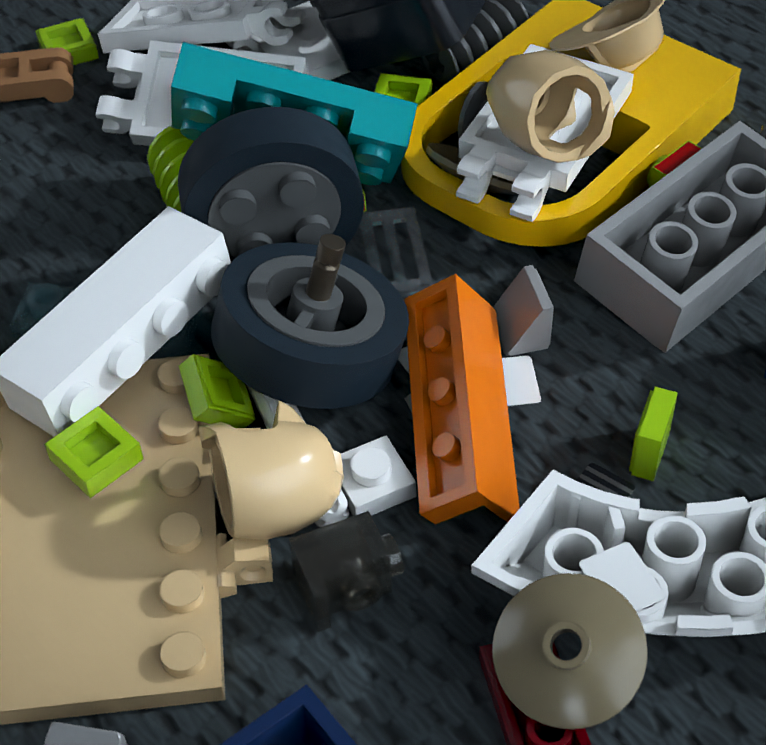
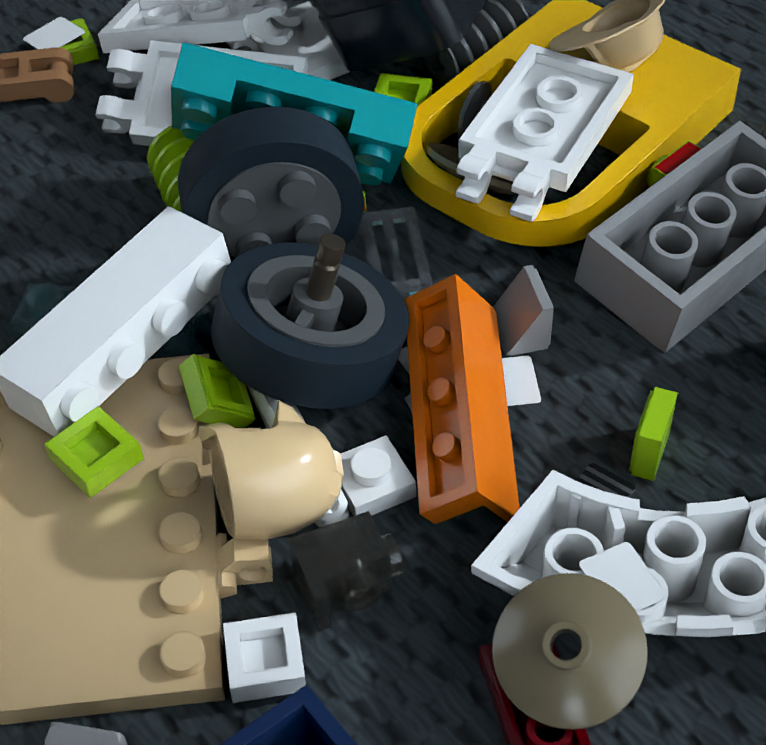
(54, 34): none -> white sticker
(264, 657): none -> white plate
(535, 98): tan piece -> none

